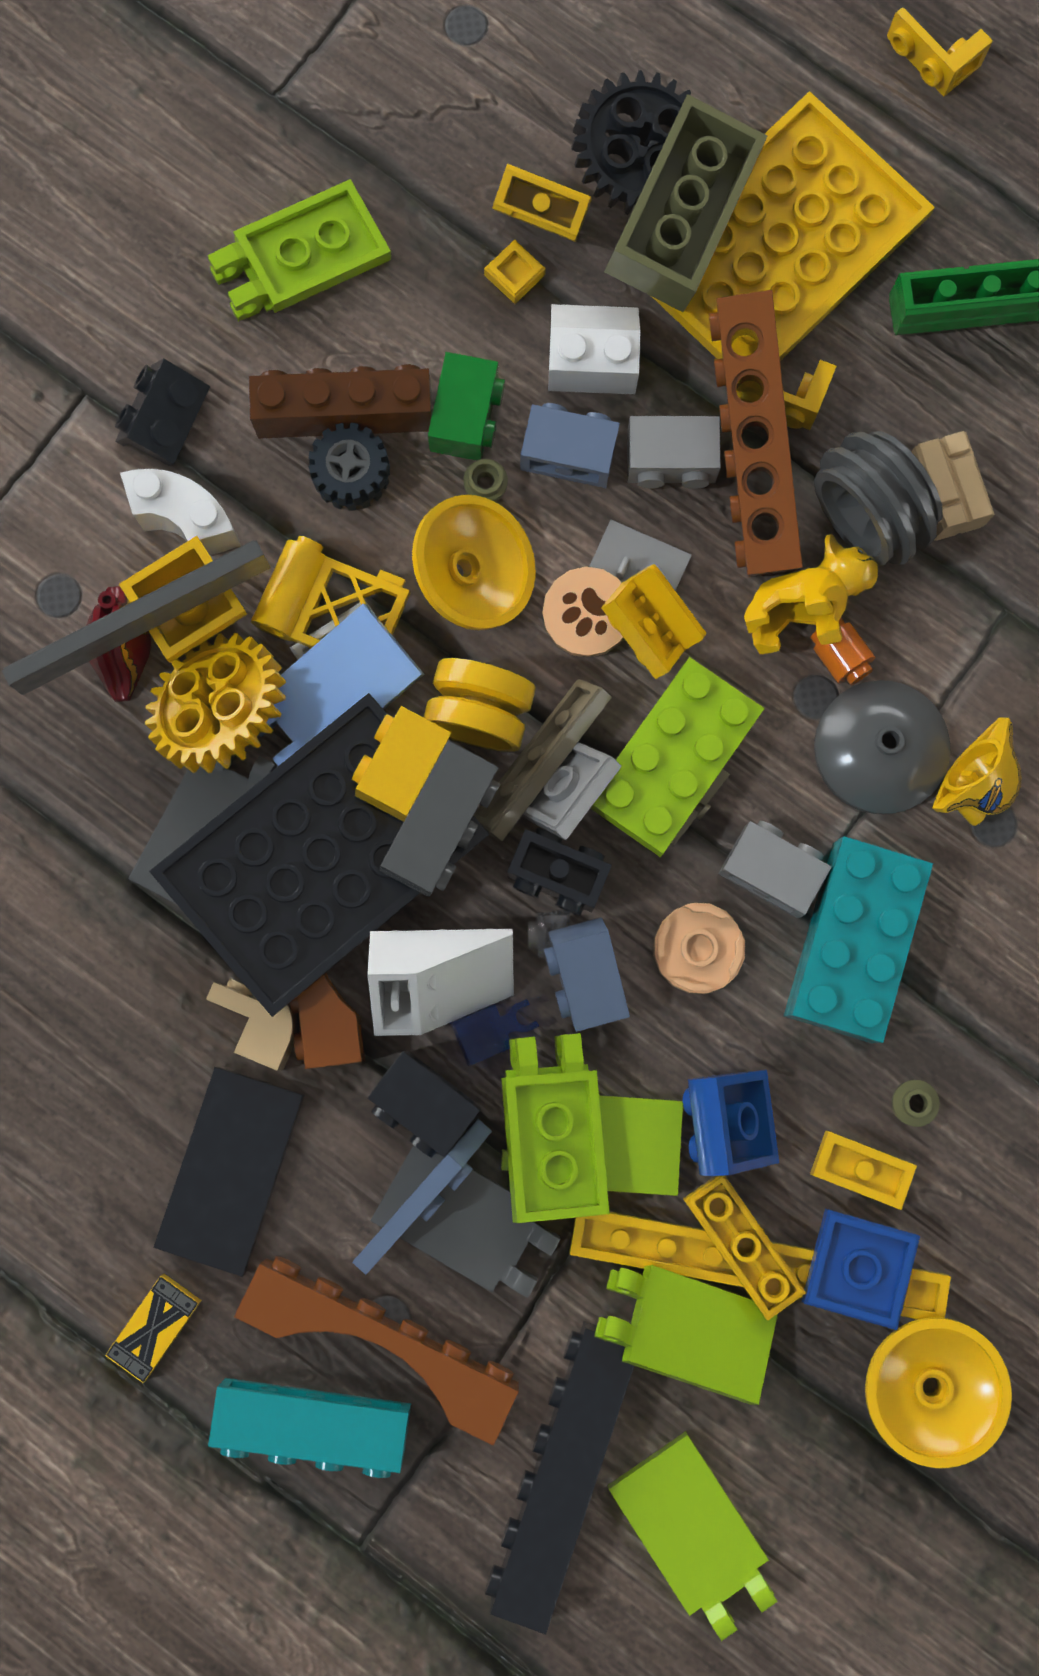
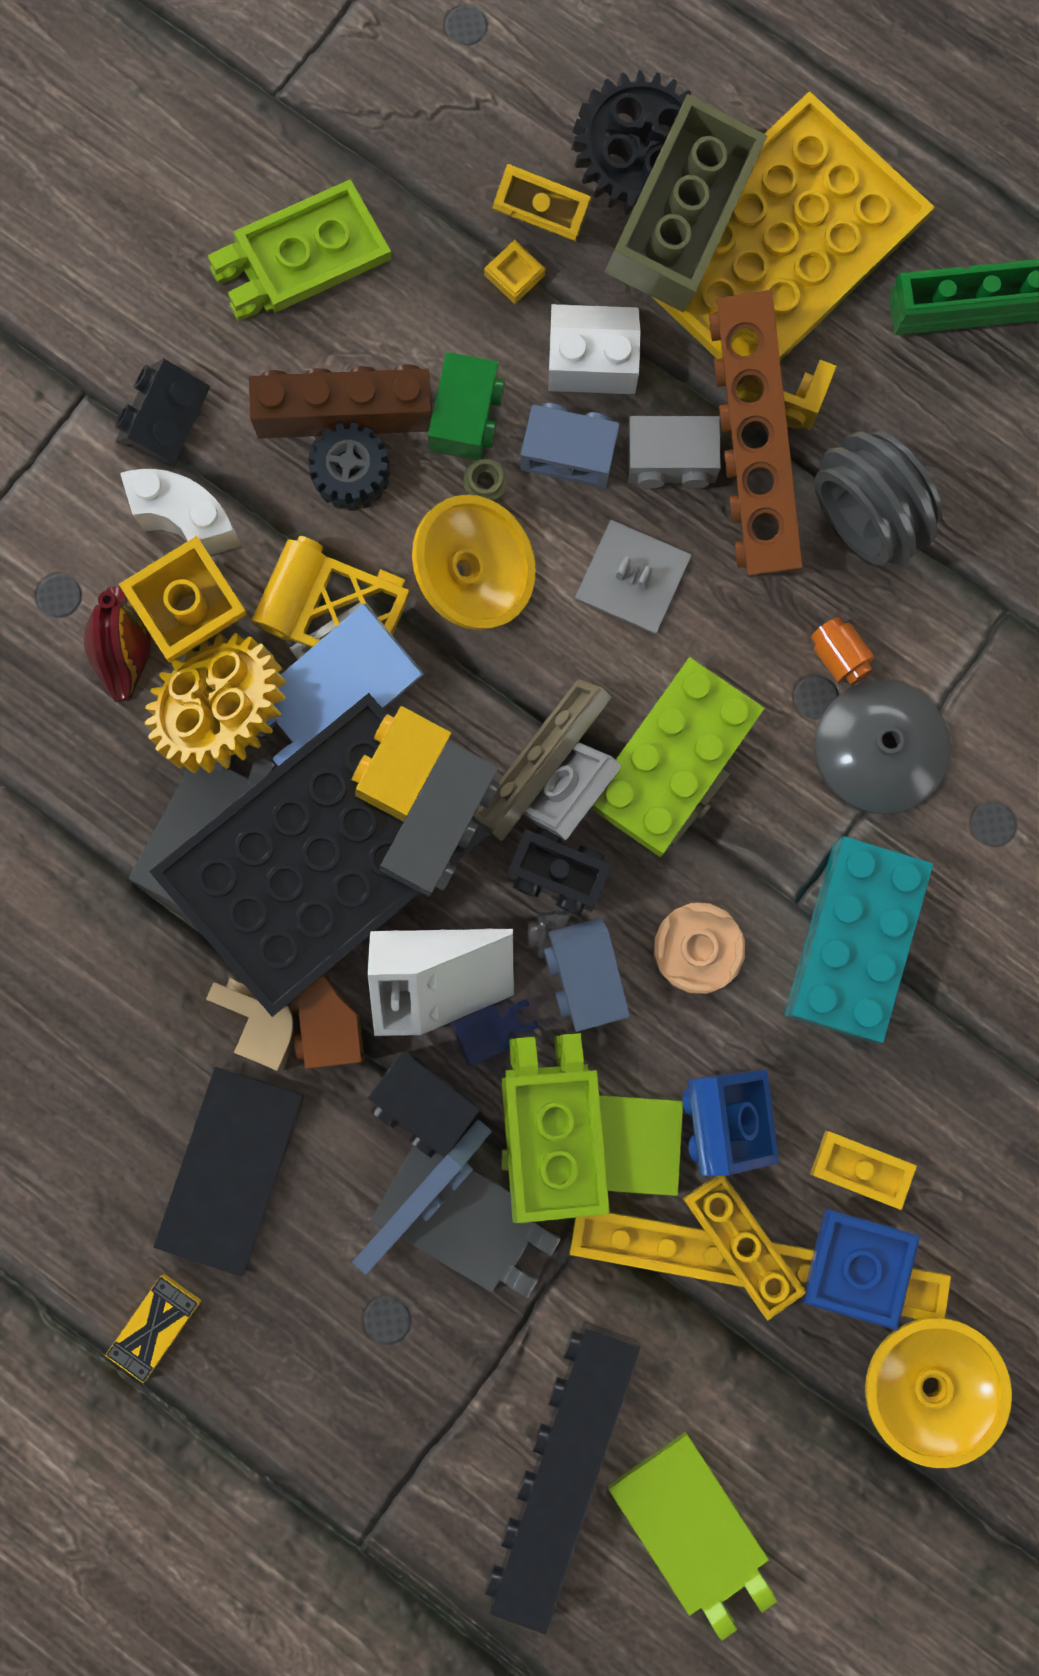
(136, 618): dark grey tile -> none
(309, 1426): teal brick -> none
(471, 1394): dark orange arch -> none
(480, 704): yellow wheel -> none
(575, 613): light nougat tile -> none
(653, 620): yellow bracket -> none
(691, 1332): lime tile -> none
(775, 868): light grey brick -> none
(810, 596): yellow animal -> none
(901, 1100): olive plate -> none
(936, 66): yellow bracket -> none
(958, 483): tan brick -> none
(983, 776): yellow hat -> none

